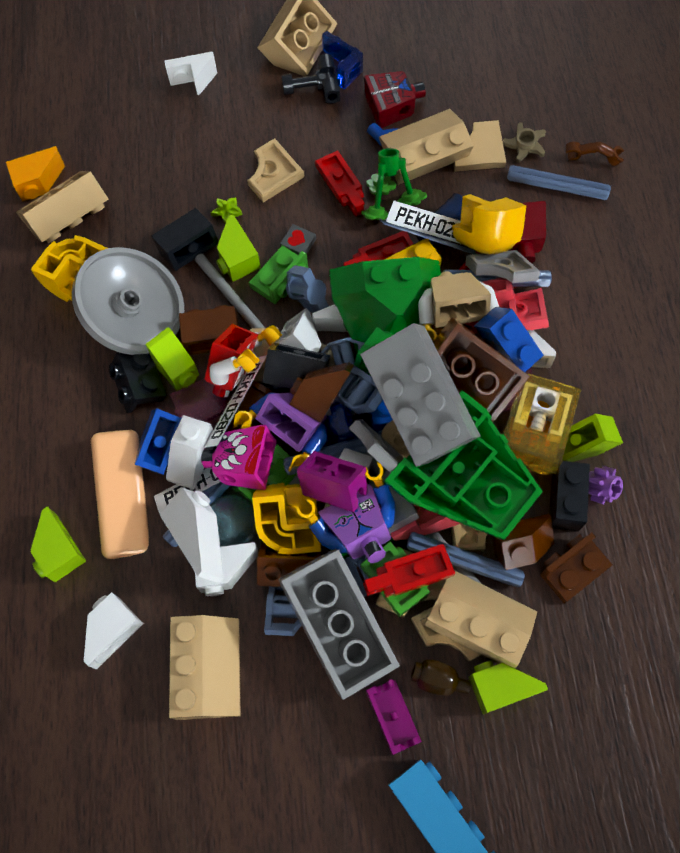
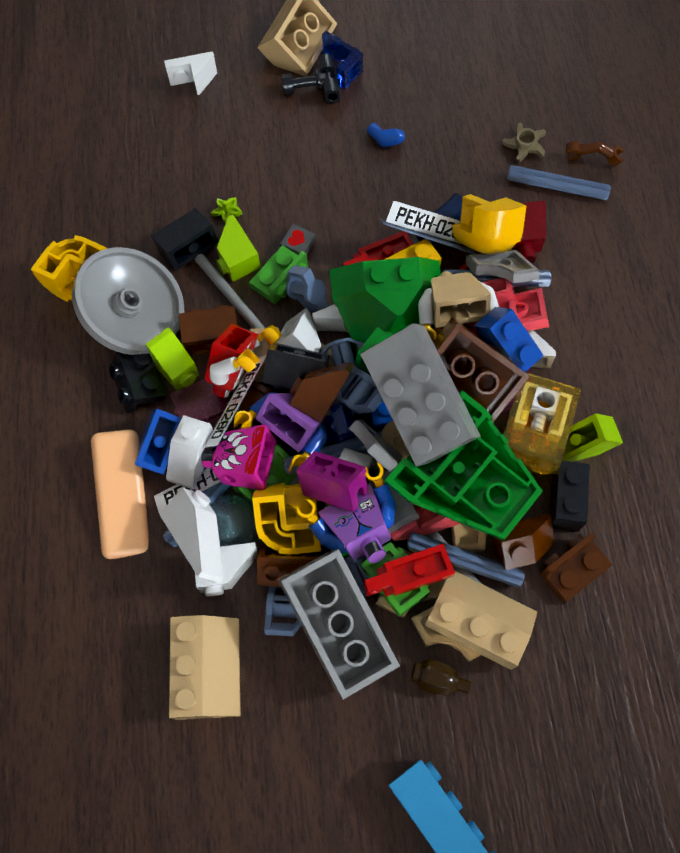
(35, 172): light orange slope -> none
(54, 548): lime slope -> none
(63, 206): tan slope -> none
(107, 629): white slope -> none
(274, 171): tan tile -> none
(341, 181): red hinge -> none
(381, 183): plant -> none
(391, 96): dark red torso -> none
(393, 716): magenta hinge -> none
(429, 143): tan slope -> none
(487, 149): tan tile -> none
(502, 686): lime slope -> none
(604, 485): medium lavender gear -> none

